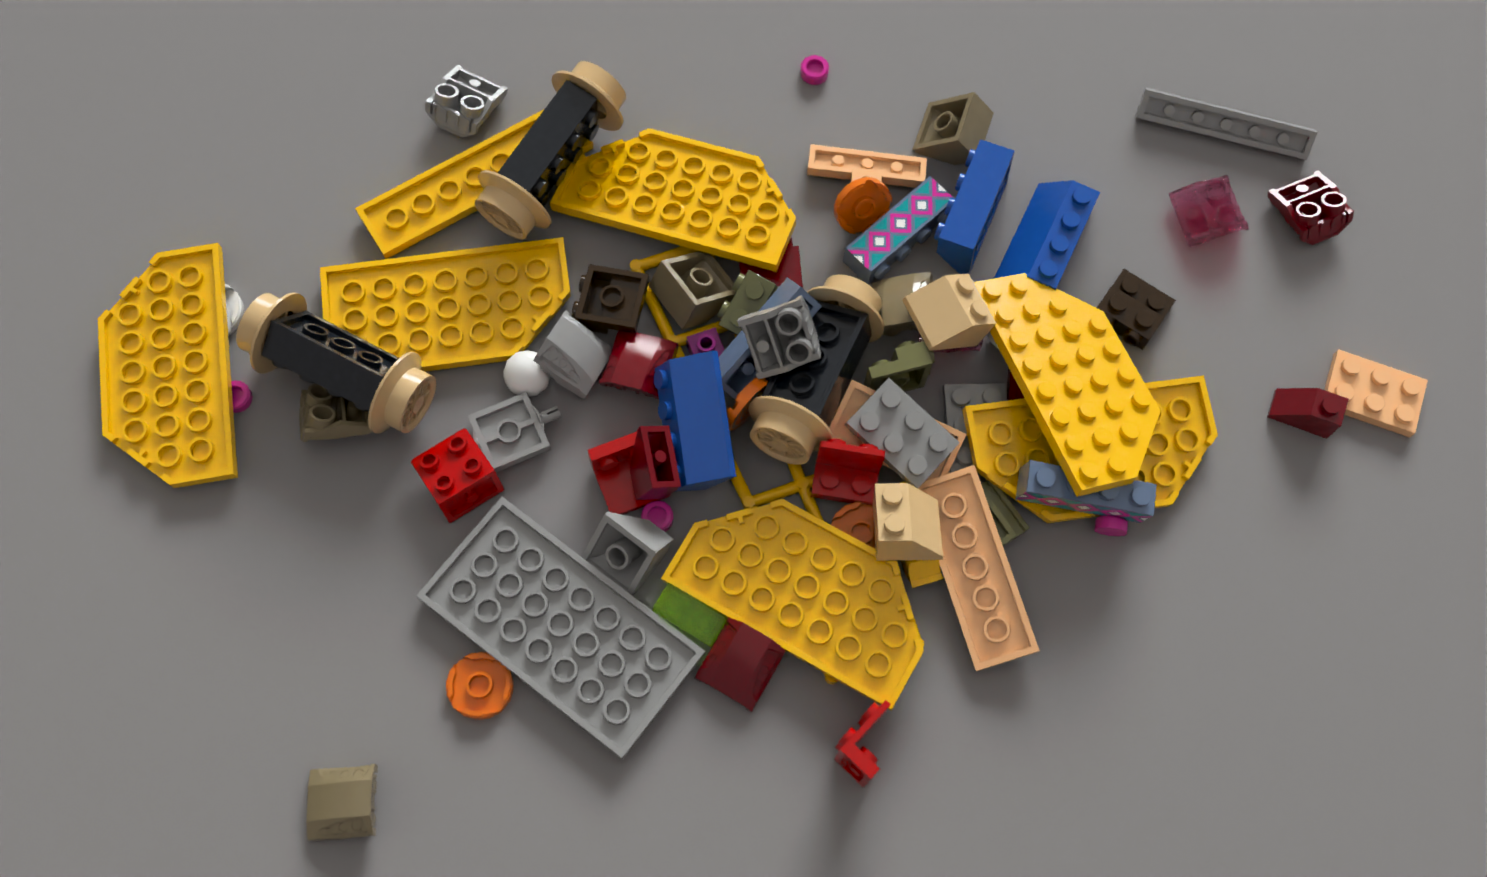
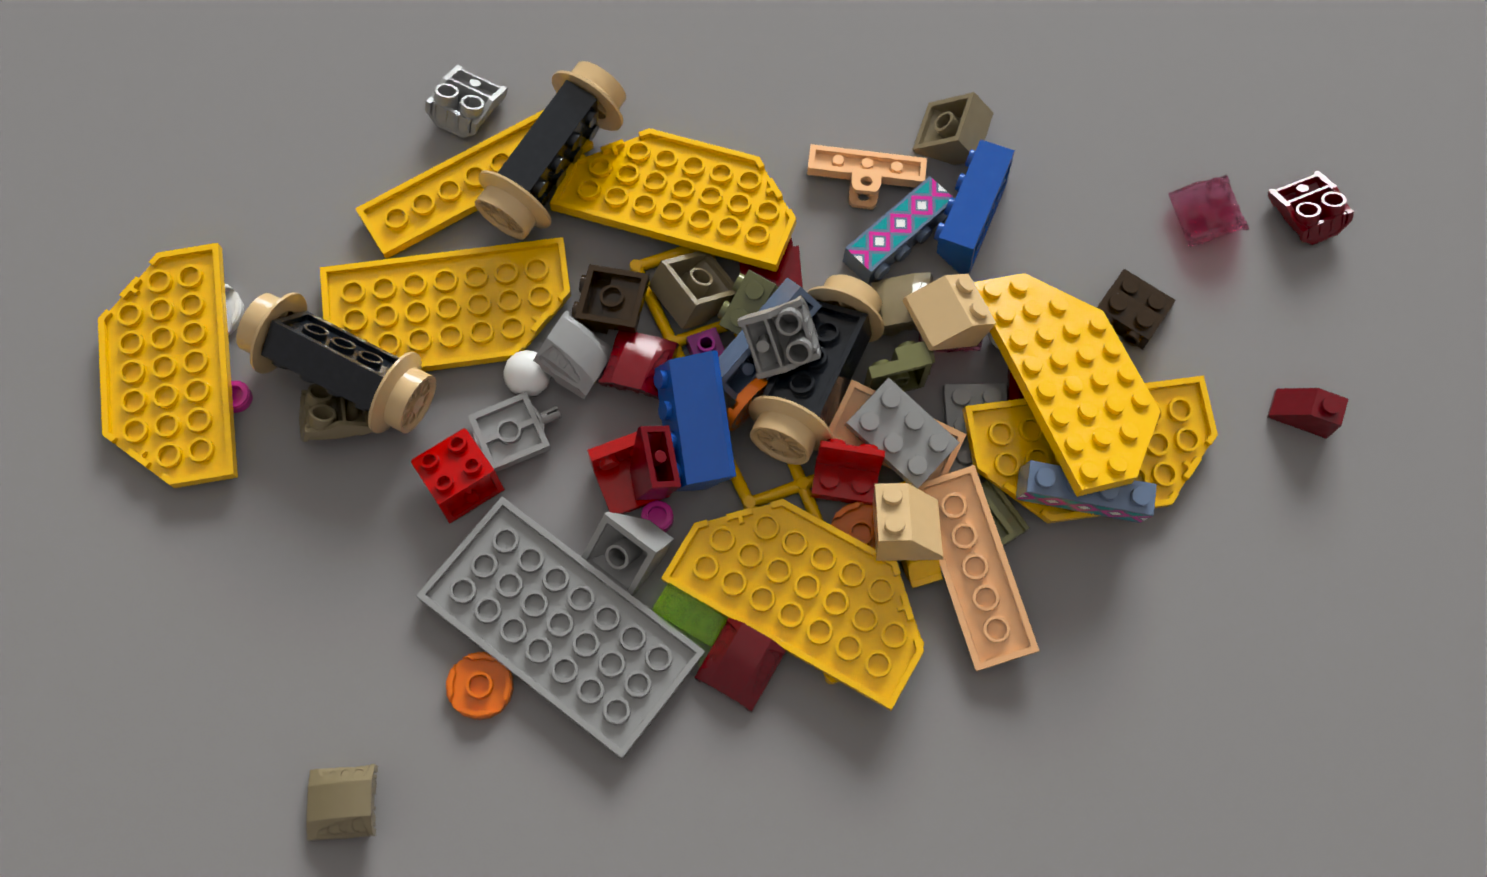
(814, 70): dark pink tile -> none
(860, 762): red bracket -> none
(861, 204): orange tile -> none
(1049, 232): blue slope -> none
(1111, 526): dark pink tile -> none
(1226, 123): light grey plate -> none
(1377, 392): light nougat plate -> none

